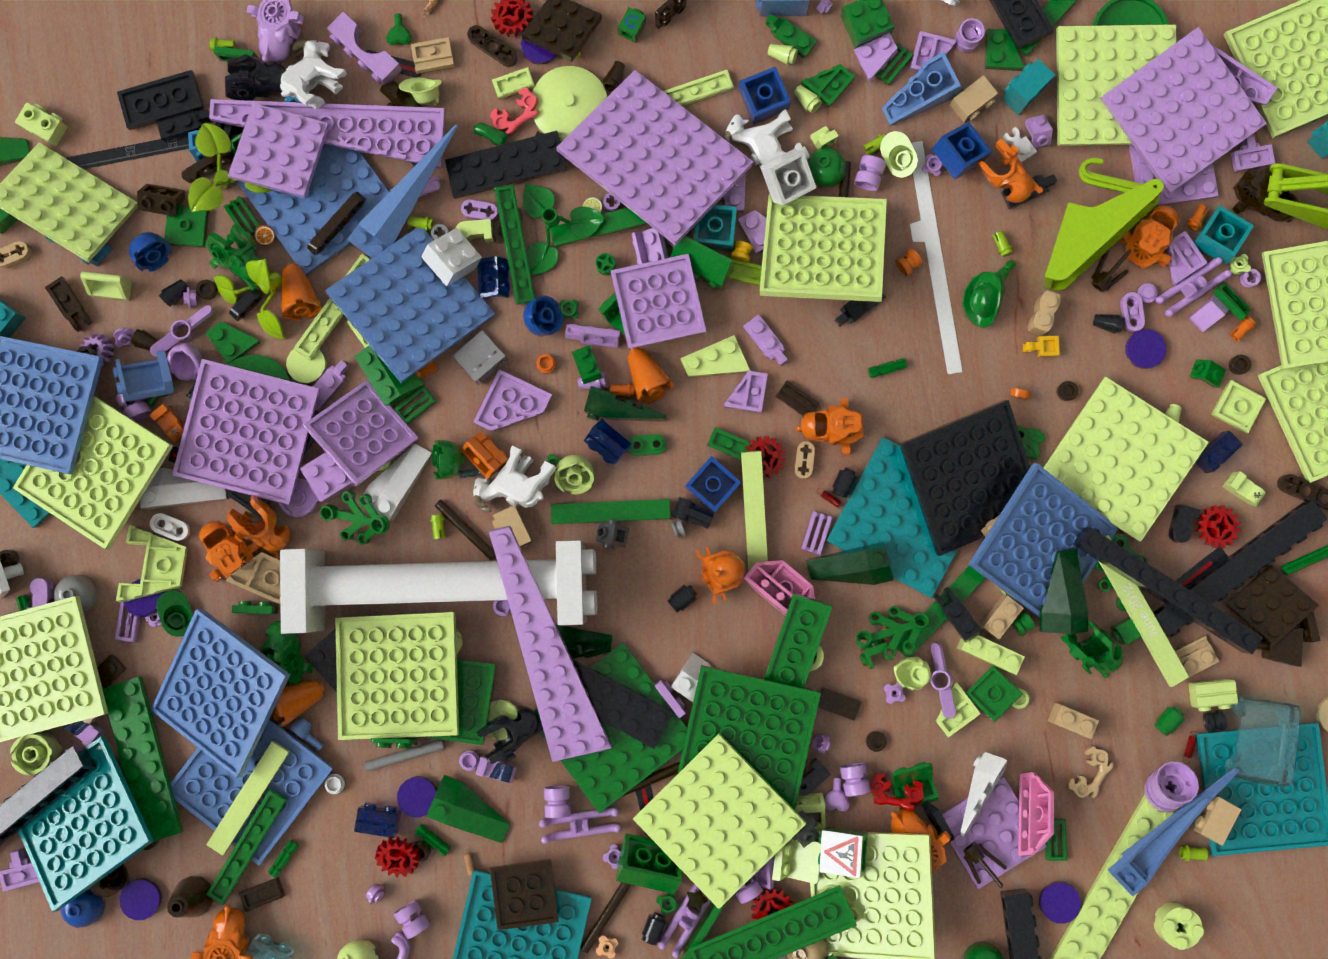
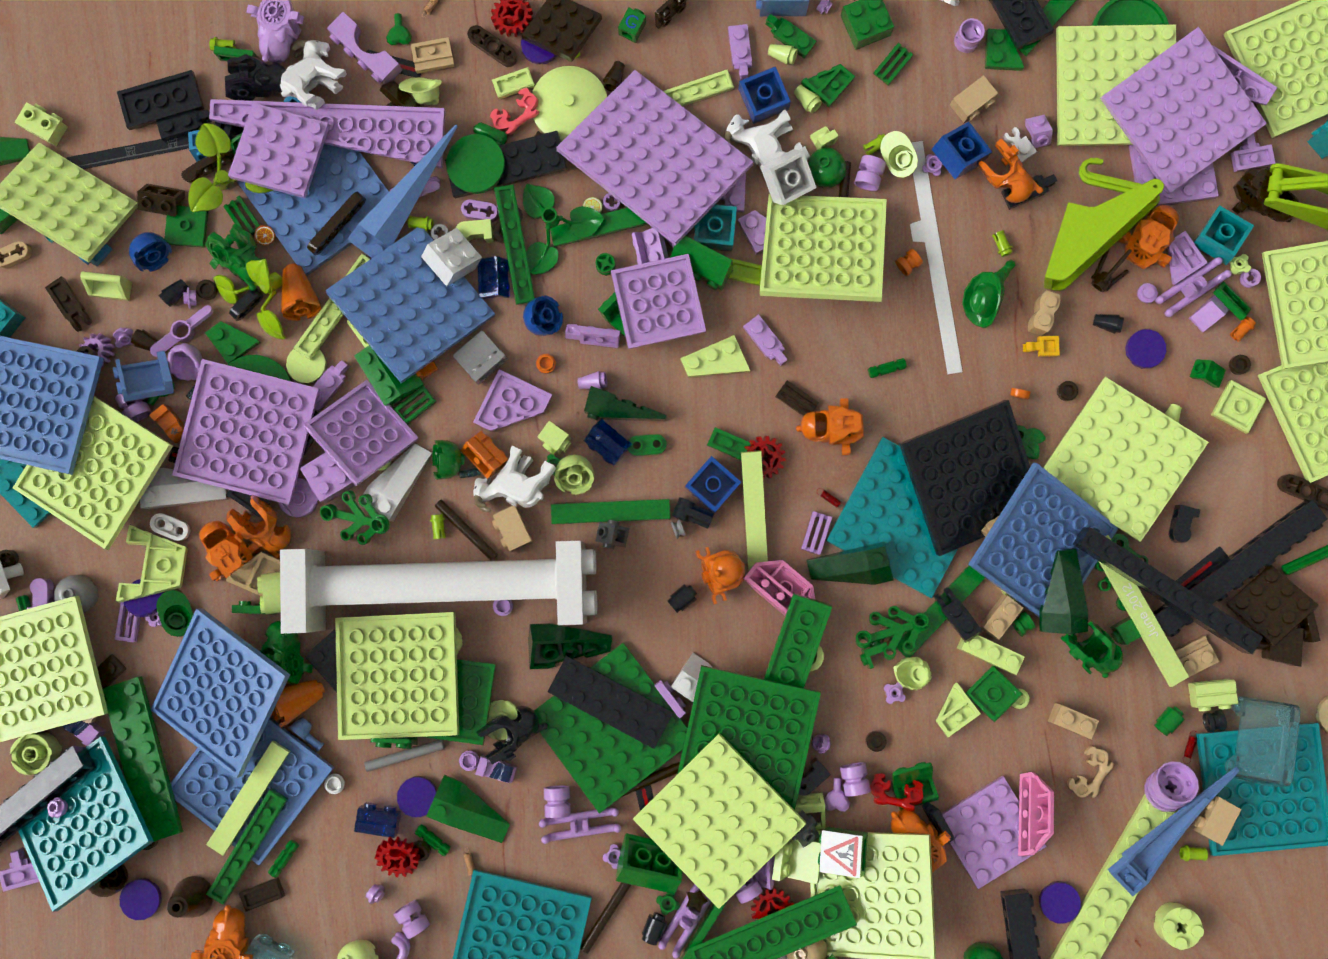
(57, 807): none -> lavender plate
(83, 910): blue cylinder -> none
(270, 587): none -> yellowish green brick
(475, 163): none -> green tile
(524, 894): dark brown plate -> none
(554, 439): none -> yellowish green brick
(561, 699): lavender wing -> none
(569, 304): green plate -> none
(586, 364): green plate -> none
(612, 943): light nougat plate -> none
(623, 390): orange pin -> none
(647, 376): orange cone -> none
(740, 49): none -> lavender hinge
(742, 251): yellow wheel -> none
(749, 393): lavender wing -> none
(809, 460): tan beam -> none
(839, 704): dark brown tile -> none
(844, 482): black brick -> none
(854, 310): black hinge -> none
(875, 55): lavender wing -> none
(926, 89): medium blue wedge -> none
(927, 47): lavender wing -> none
(944, 693): lavender piece -> none
(974, 853): dark brown plant -> none
(985, 778): white wedge -> none
(1027, 85): teal brick -> none
(1055, 857): green tile -> none
(1132, 313): lavender plate -> none
(1198, 217): orange pin -> none
(1218, 451): clear blue brick -> none
(1226, 526): red gear -> none
(1244, 488): yellowish green leg -> none

